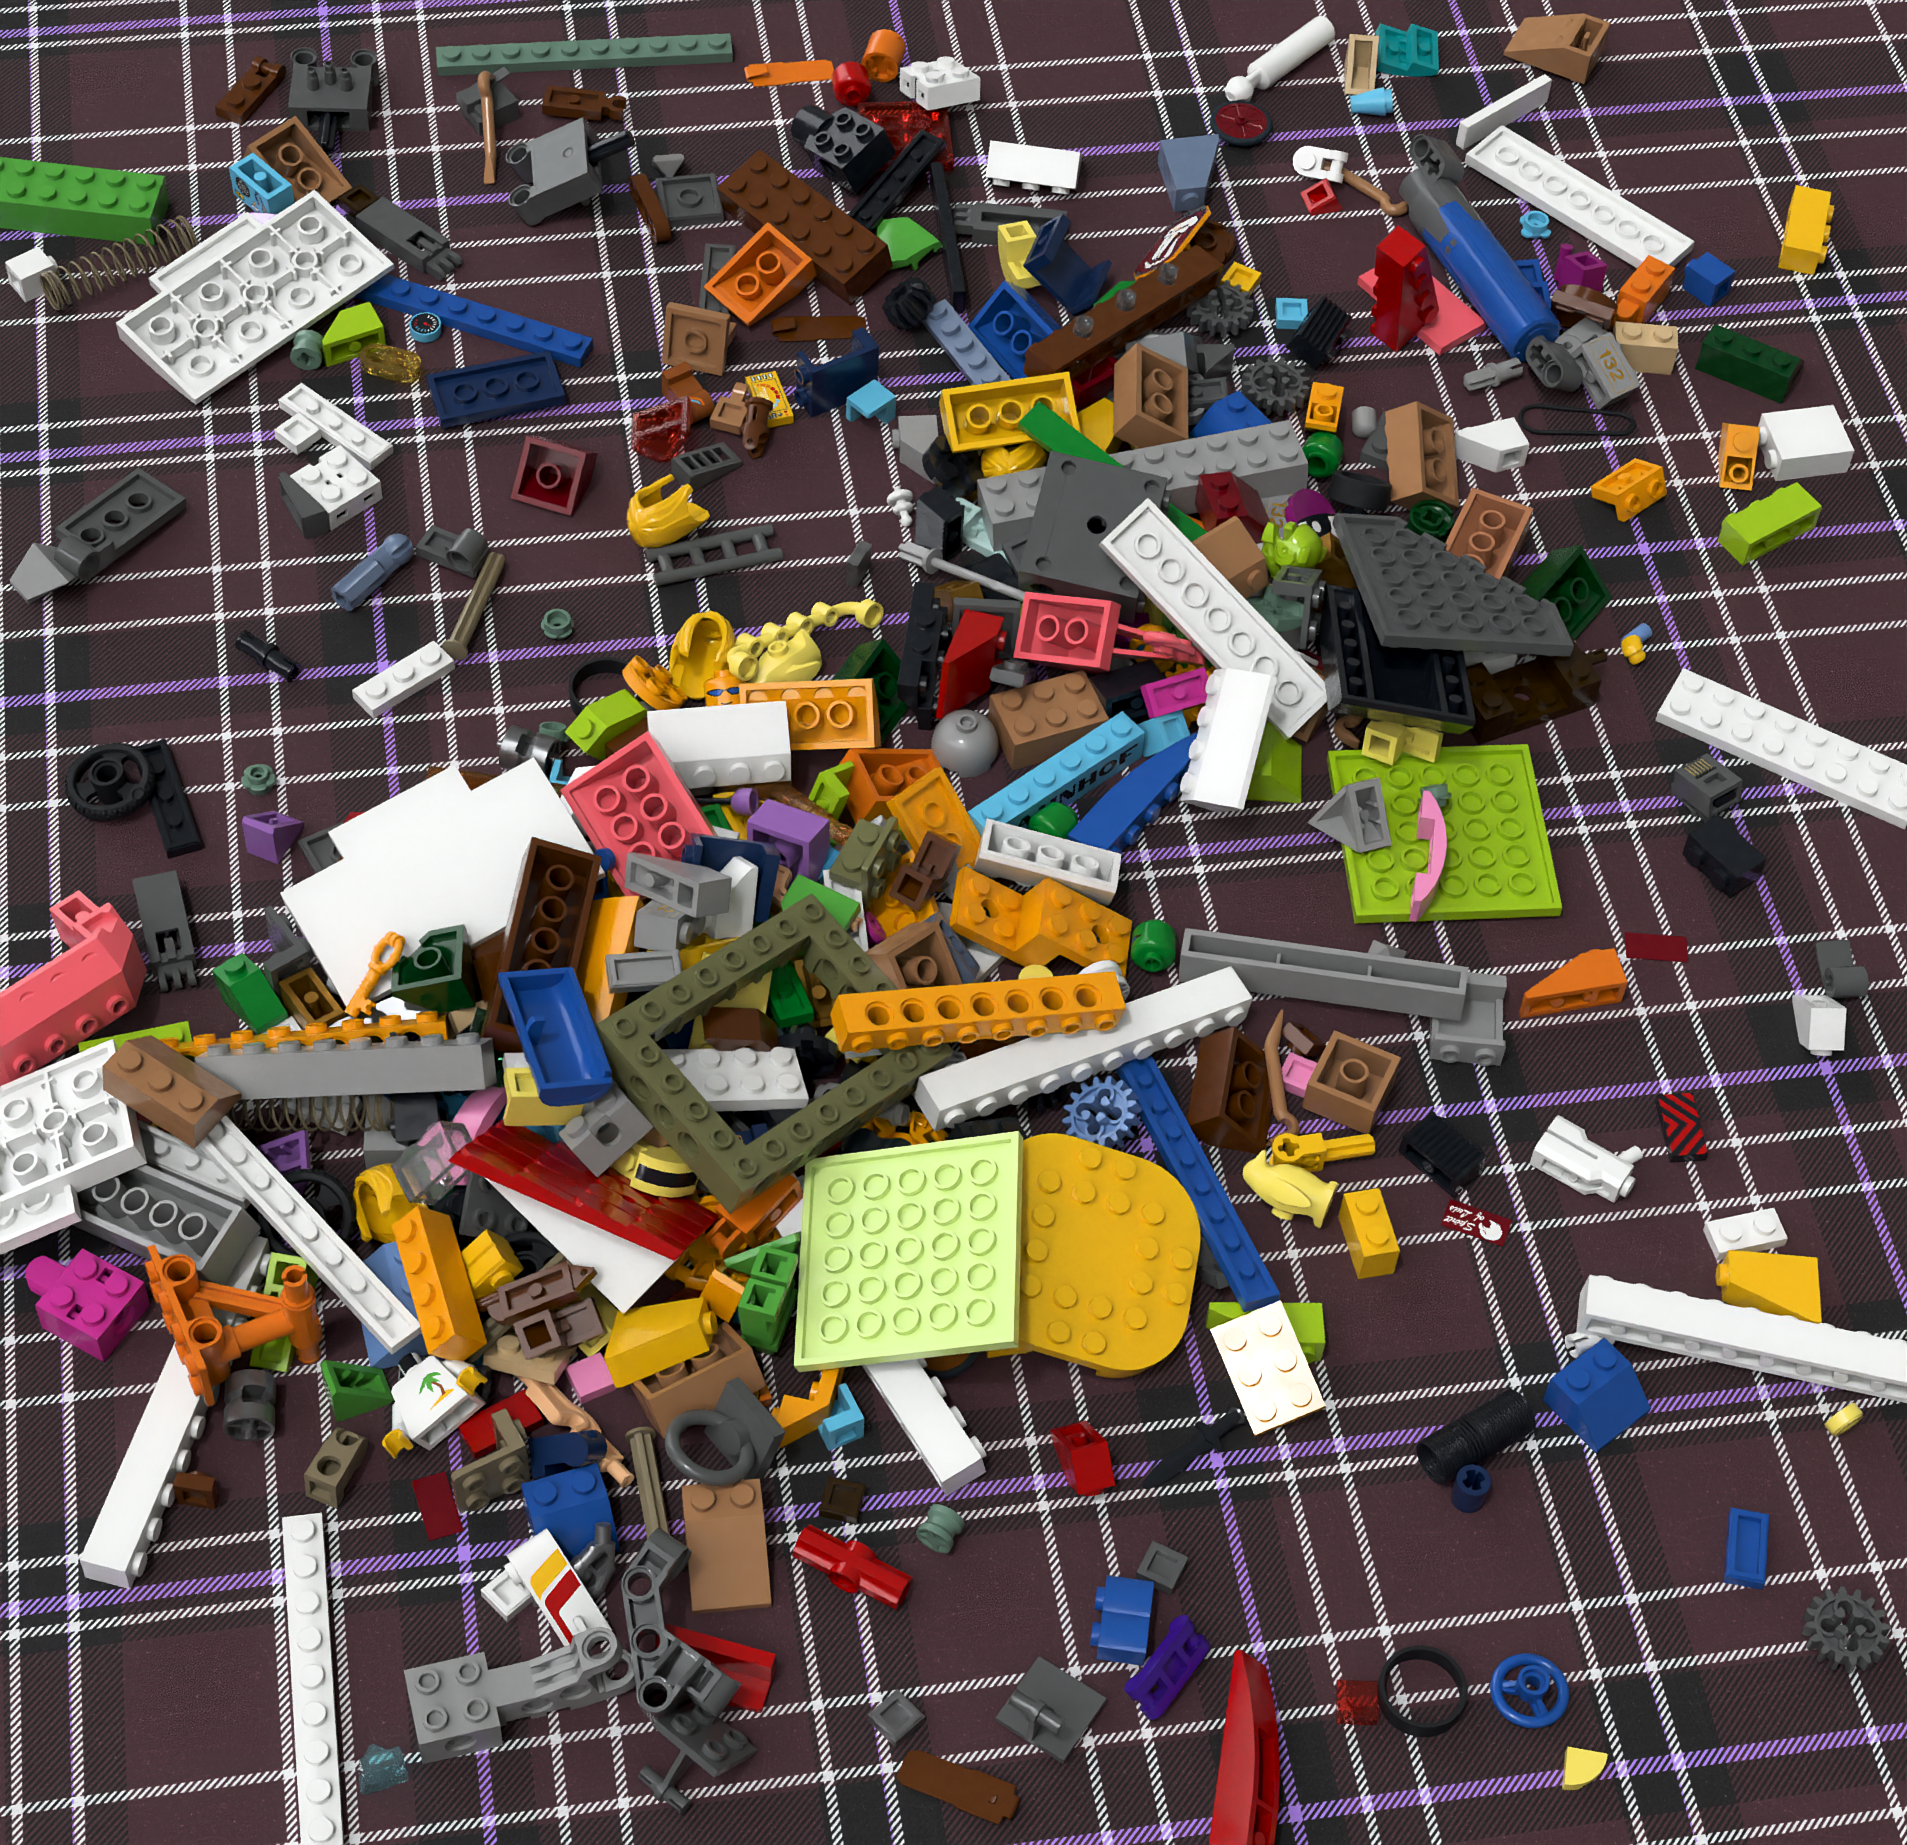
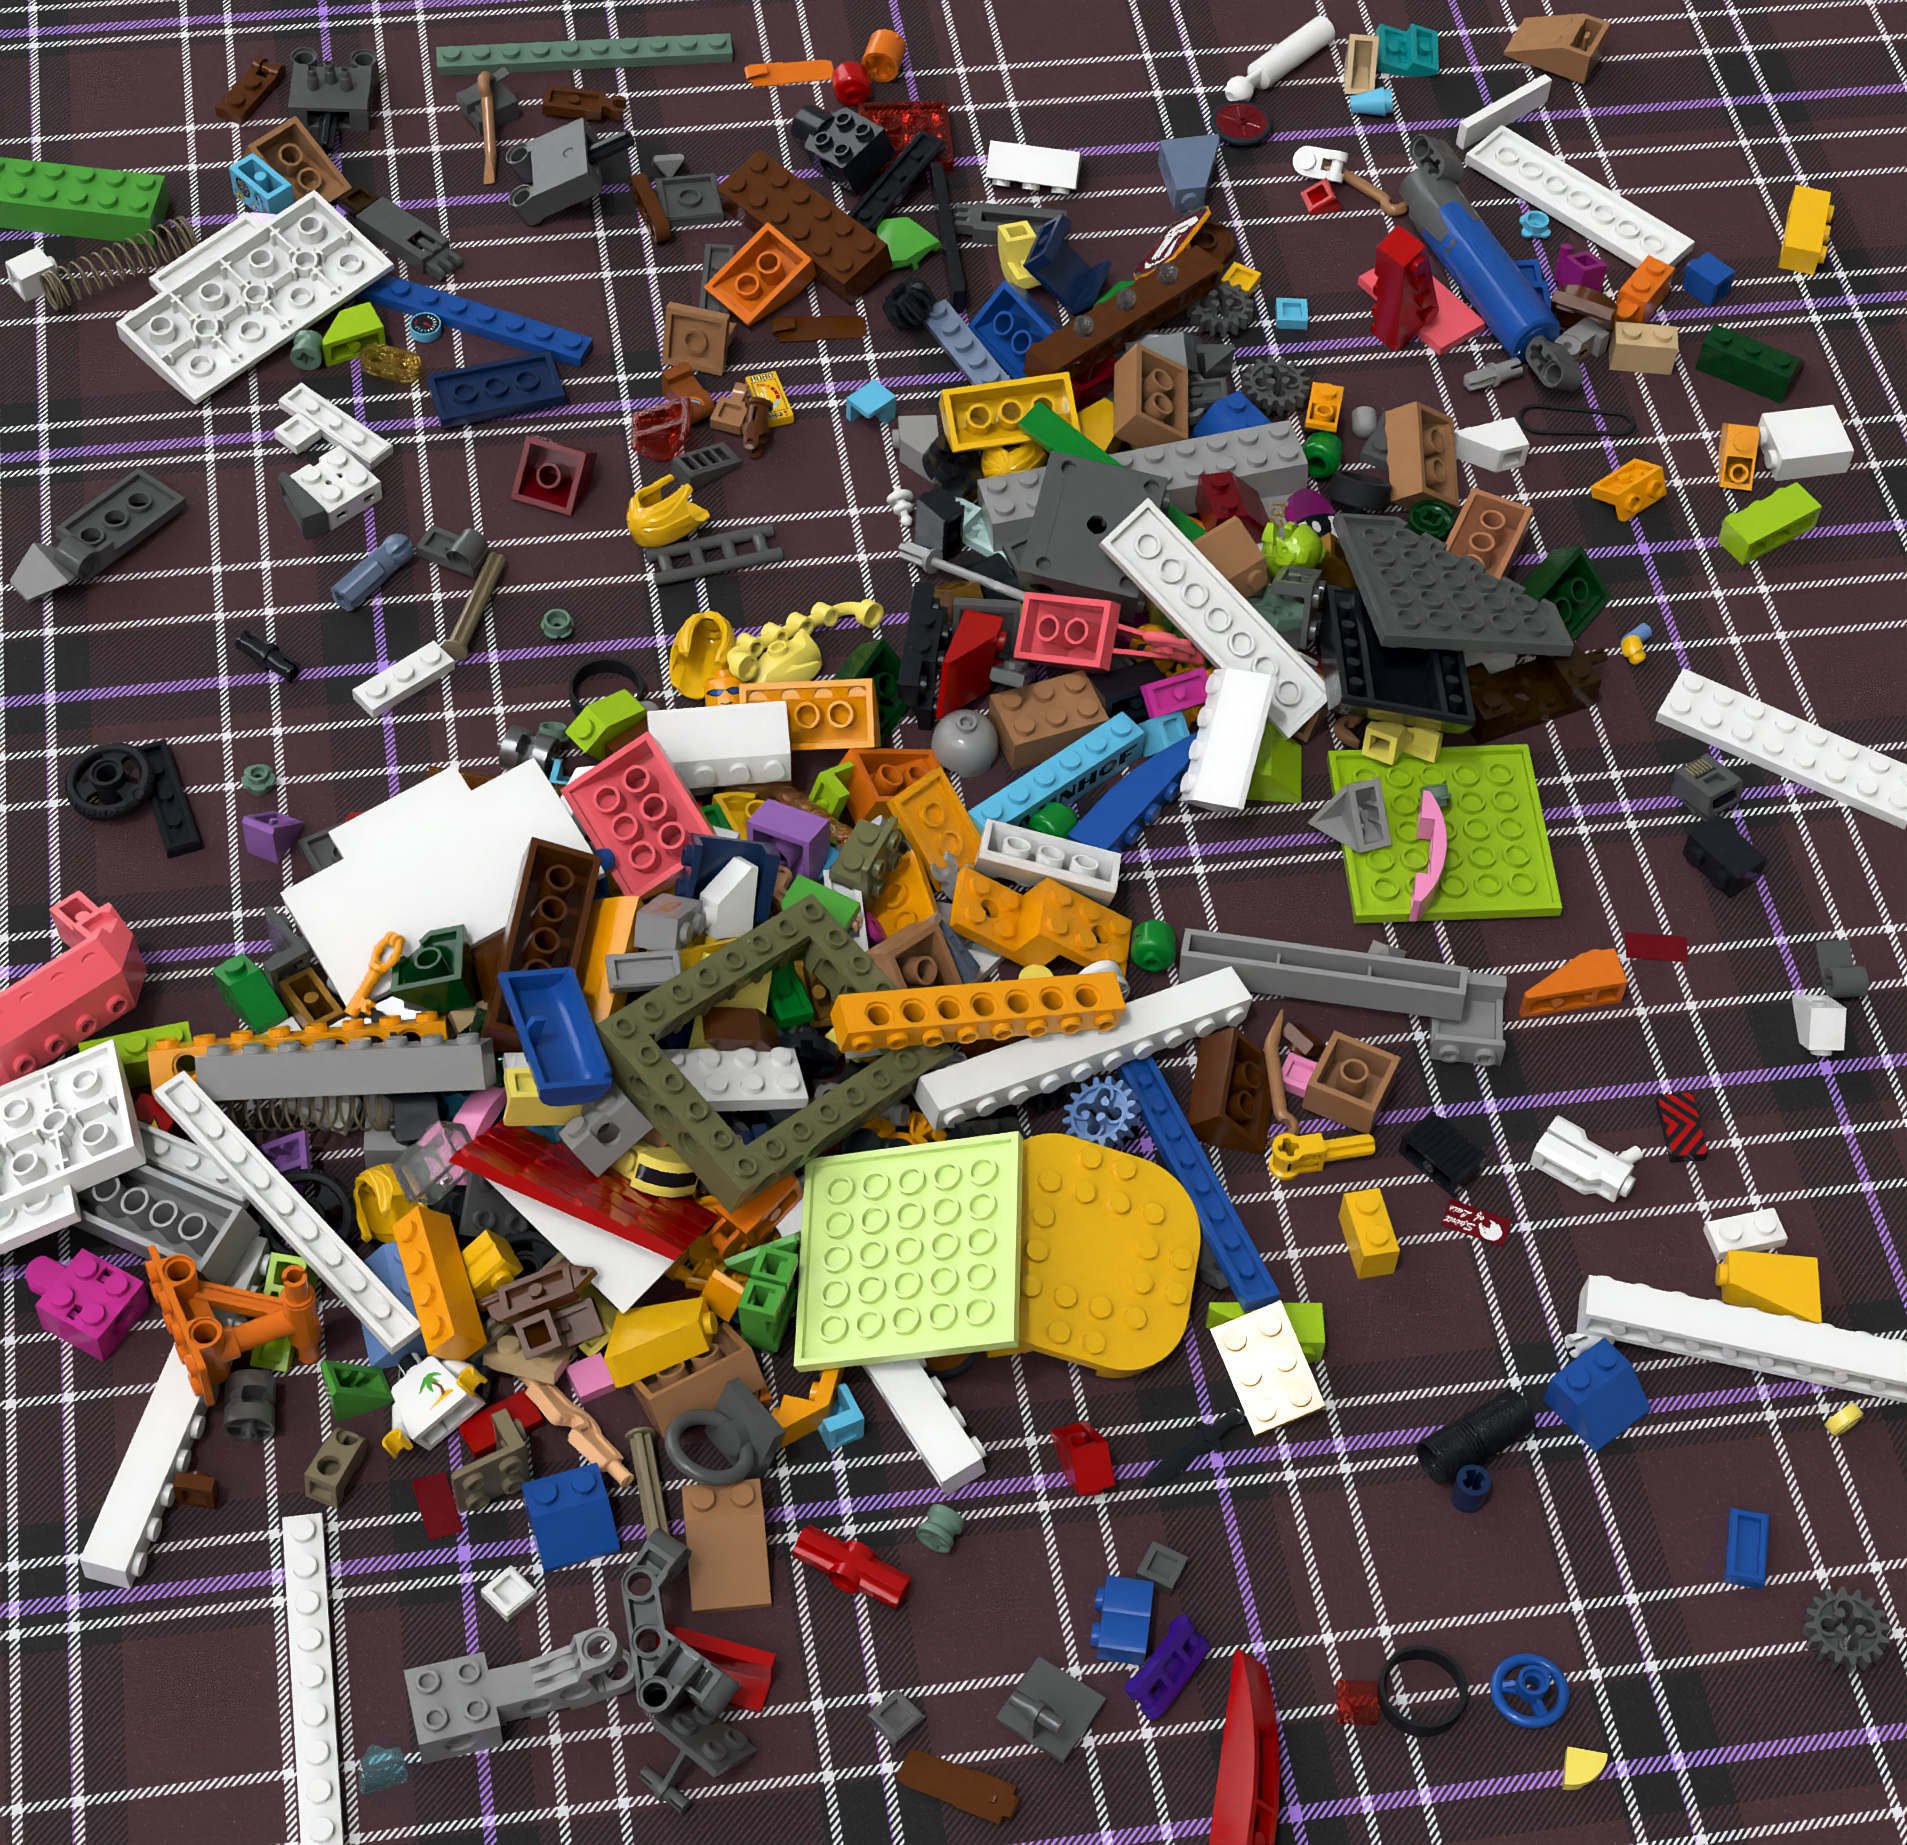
(161, 912): dark grey hinge -> none
(168, 1088): medium nougat slope -> none
(554, 1586): white door -> none
(576, 1449): dark blue leg -> none
(595, 1562): flat silver piece -> none
(653, 684): light orange tile -> none
(678, 884): light grey slope -> none
(743, 802): medium lavender hinge -> none
(831, 383): dark blue panel -> none
(842, 1500): dark brown tile -> none
(858, 563): flat silver tile -> none
(923, 877): reddish brown slope -> none
(939, 83): white piece -> none
(1289, 1189): light yellow animal -> none
(1319, 333): black brick -> none
(1605, 370): light grey brick -> none

